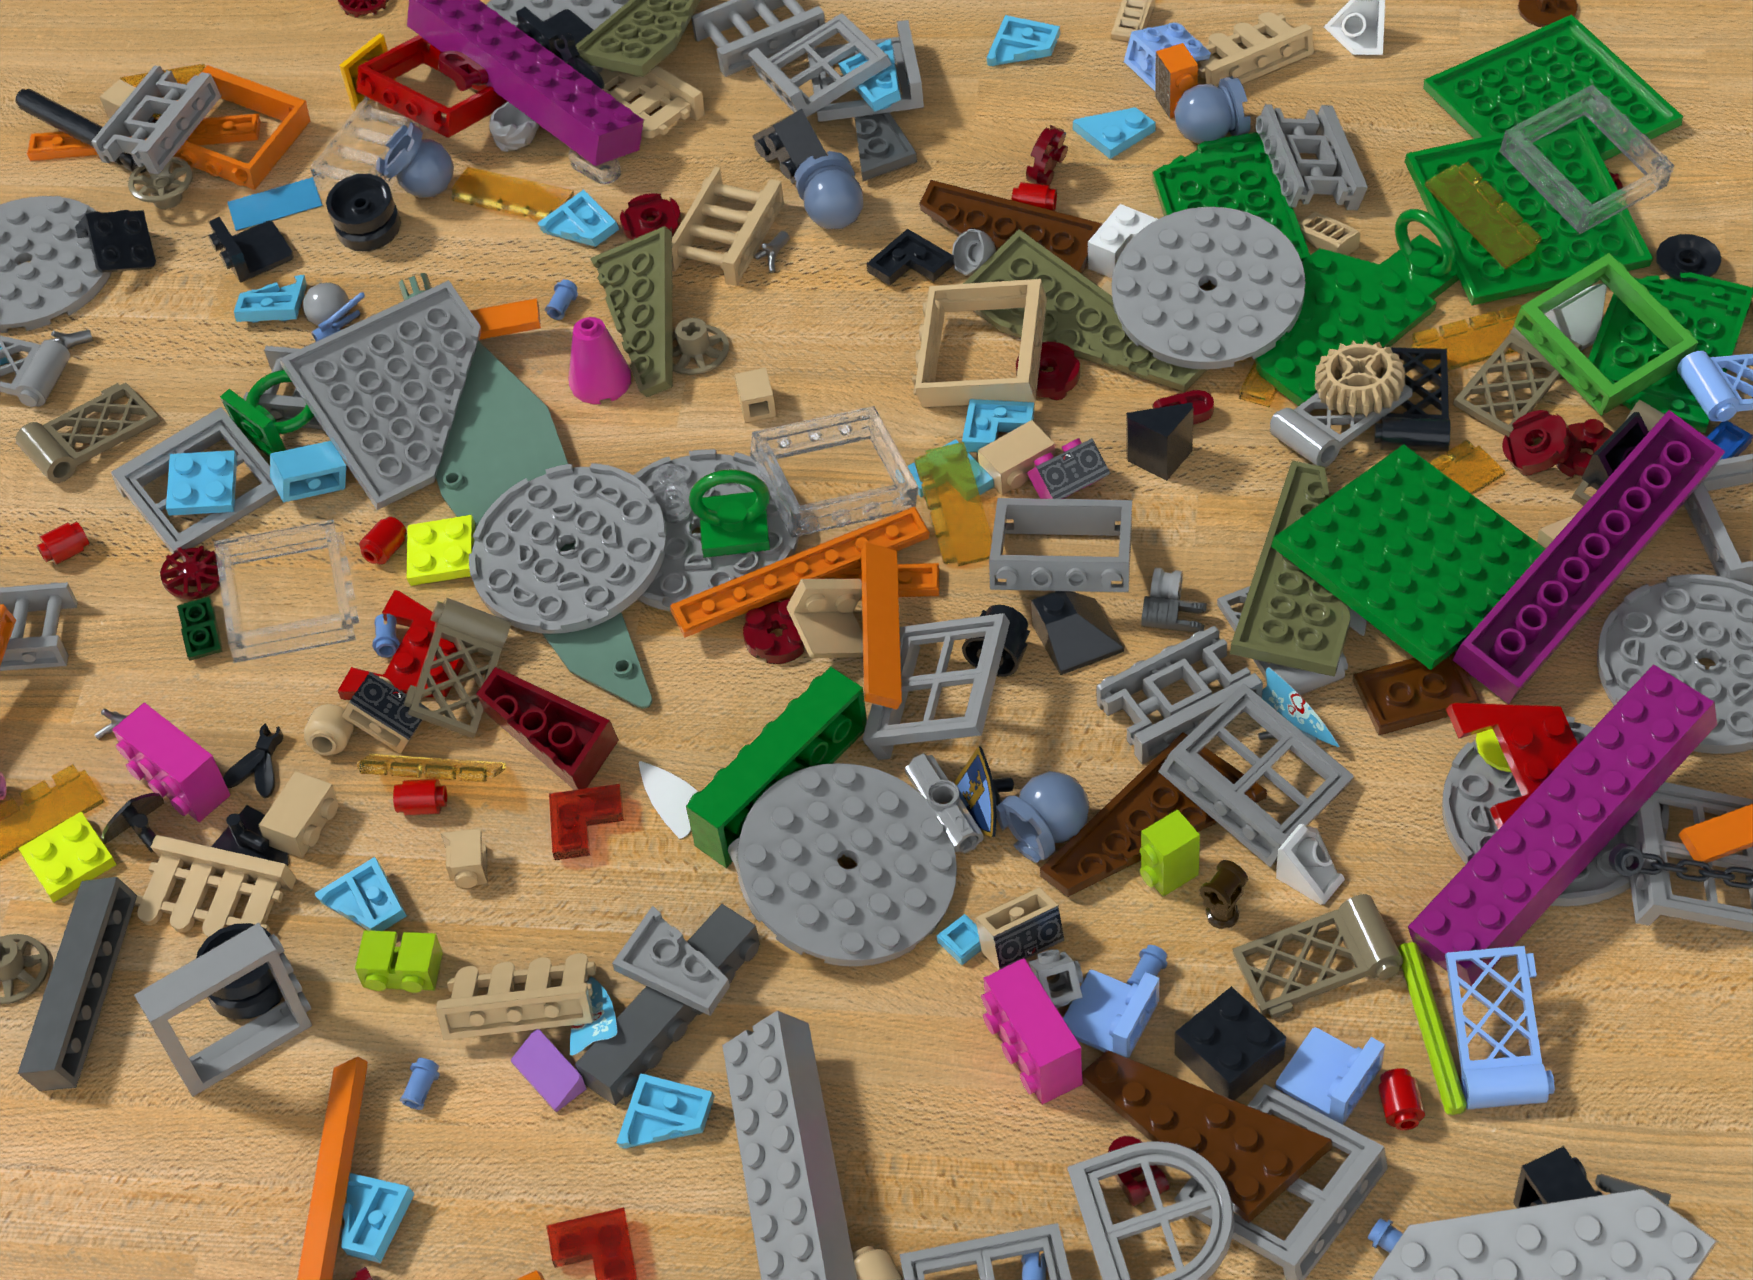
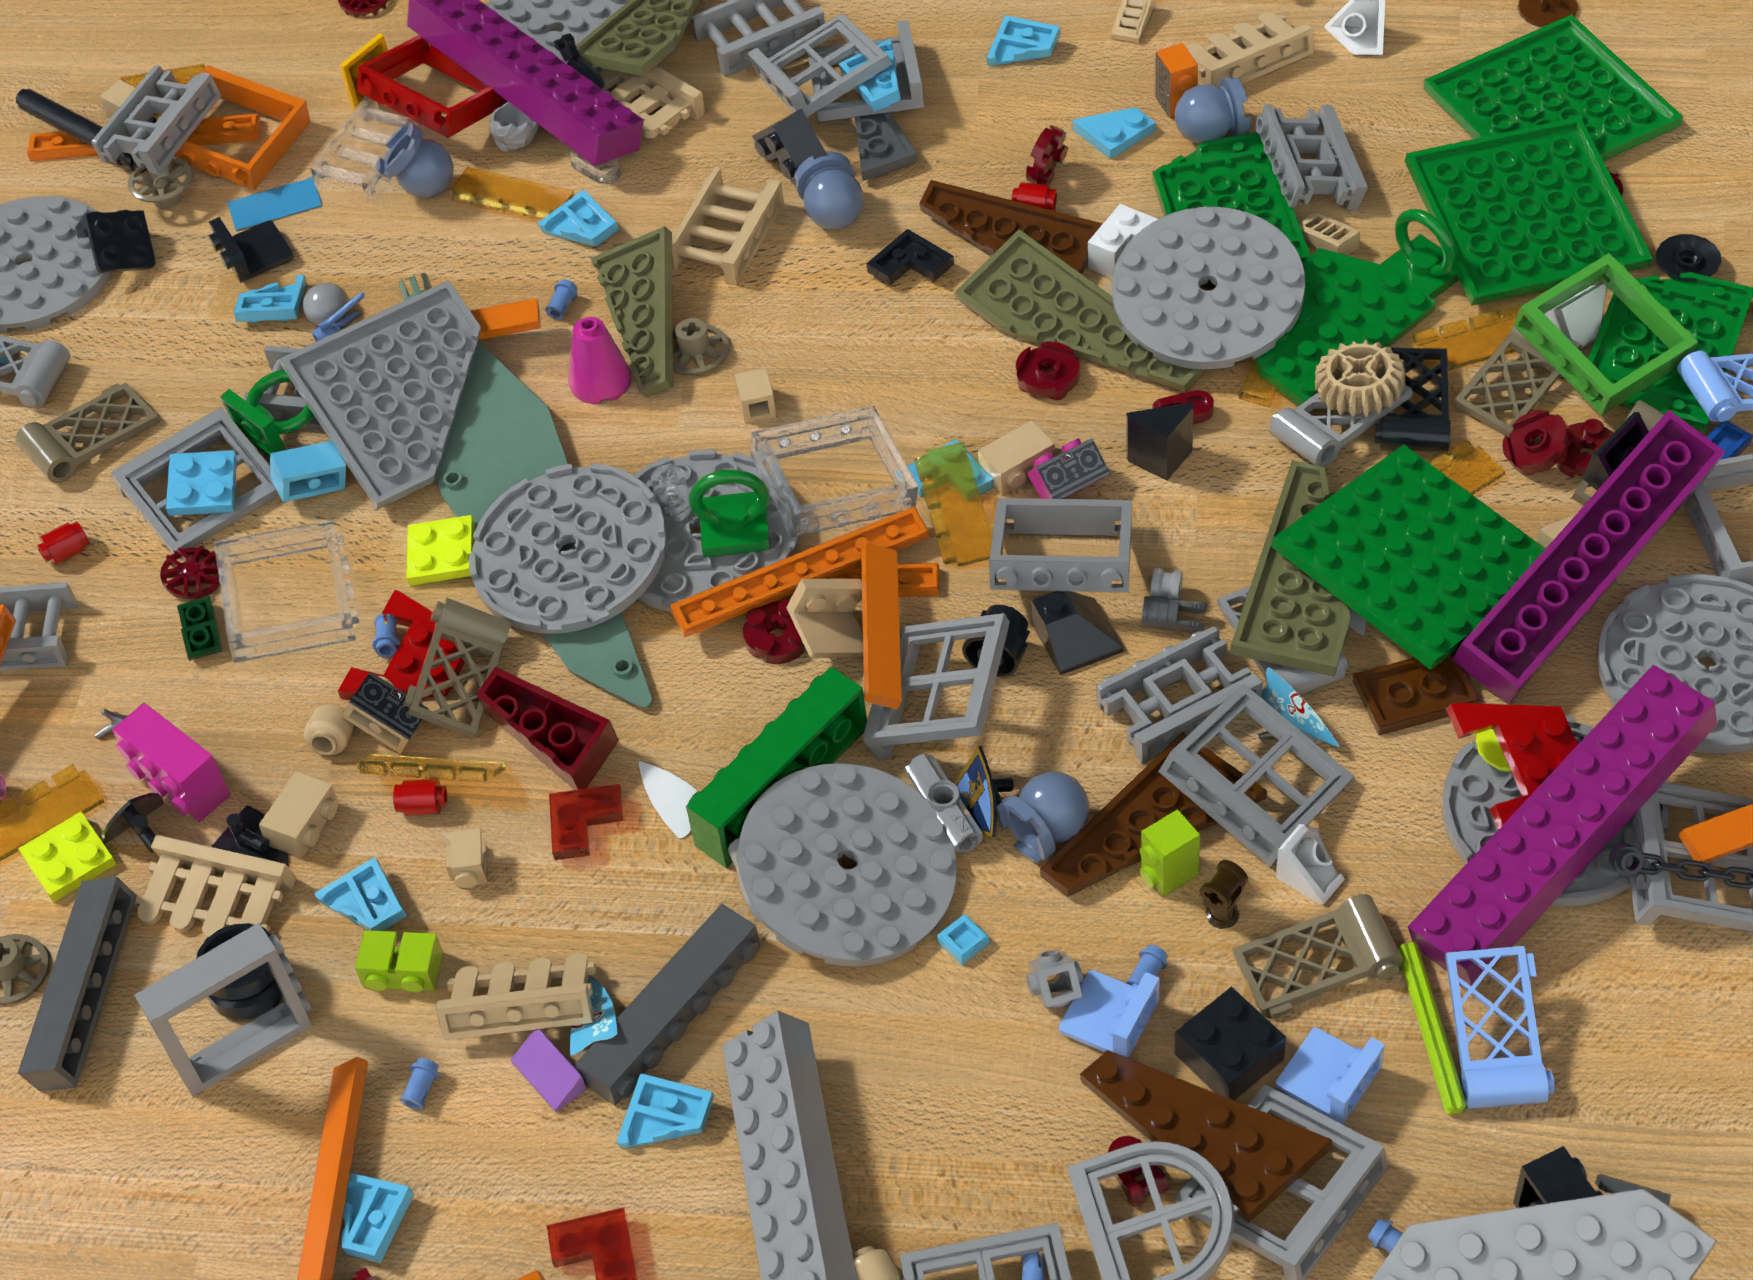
(72, 339): flat silver bar -> none
(259, 762): black piece -> none
(363, 212): black wheel -> none
(383, 540): red brick -> none
(462, 70): dark red plate -> none
(553, 28): black bracket -> none
(664, 213): dark red plate -> none
(669, 964): light grey wing -> none
(772, 249): flat silver bar -> none
(972, 251): light grey hair -> none
(974, 297): tan window -> none
(989, 417): medium azure plate -> none
(1020, 928): brick -> none
(1032, 1032): dark pink brick -> none
(1145, 43): light blue bracket -> none
(1401, 1099): red brick -> none
(1478, 212): clear yellow windscreen -> none
(1556, 188): clear window -> none

